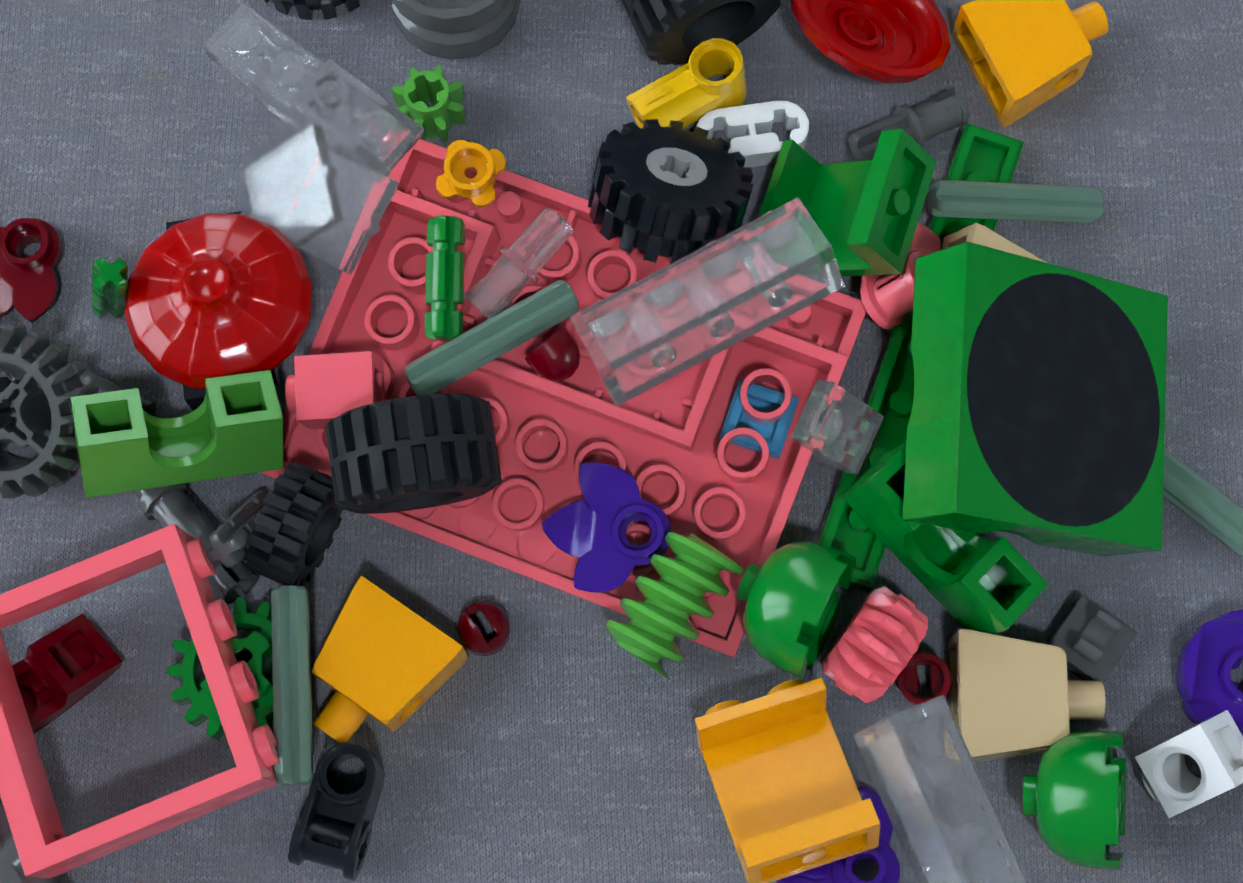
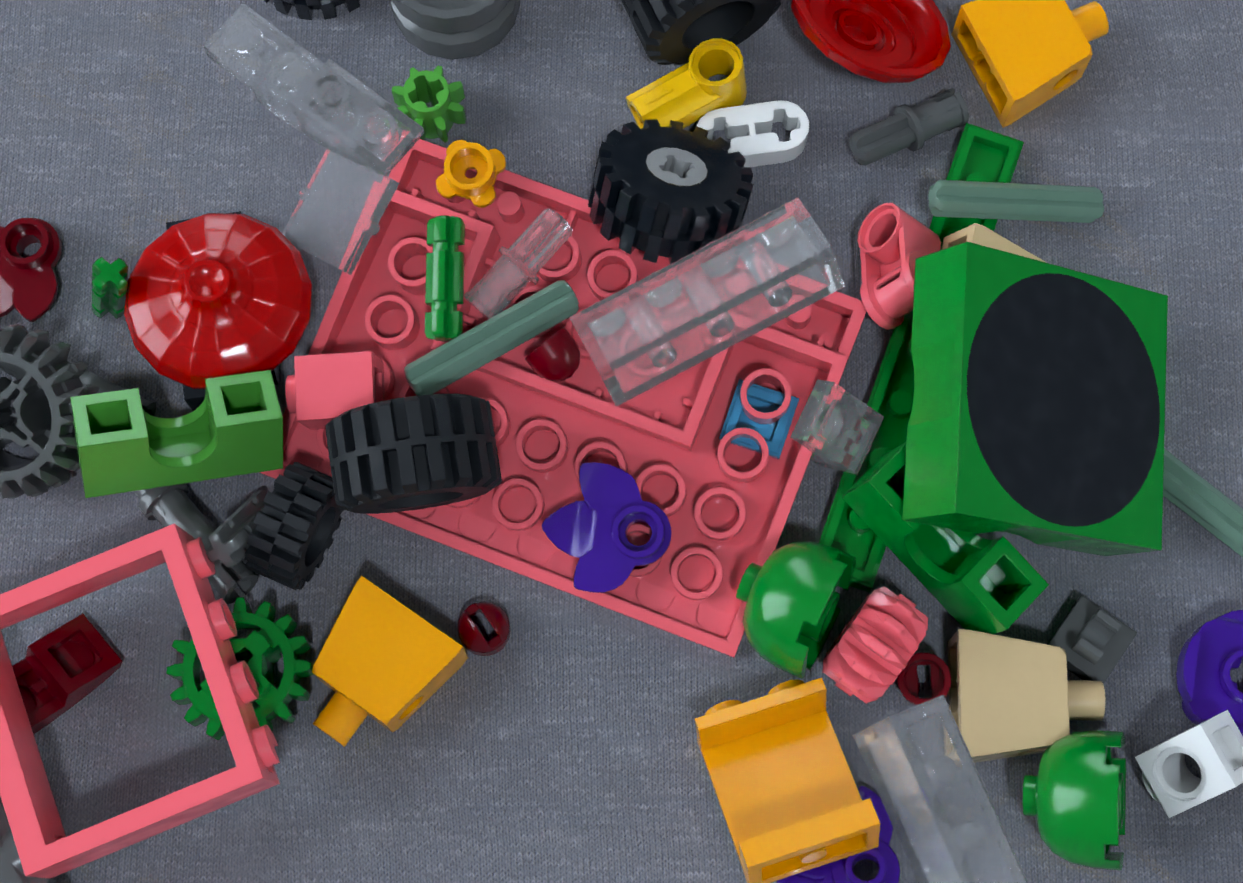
(292, 685): sand green axle -> none
(296, 188): clear piece -> none
(337, 814): black piece -> none
(672, 600): bright green piece -> none
(859, 206): green panel -> none

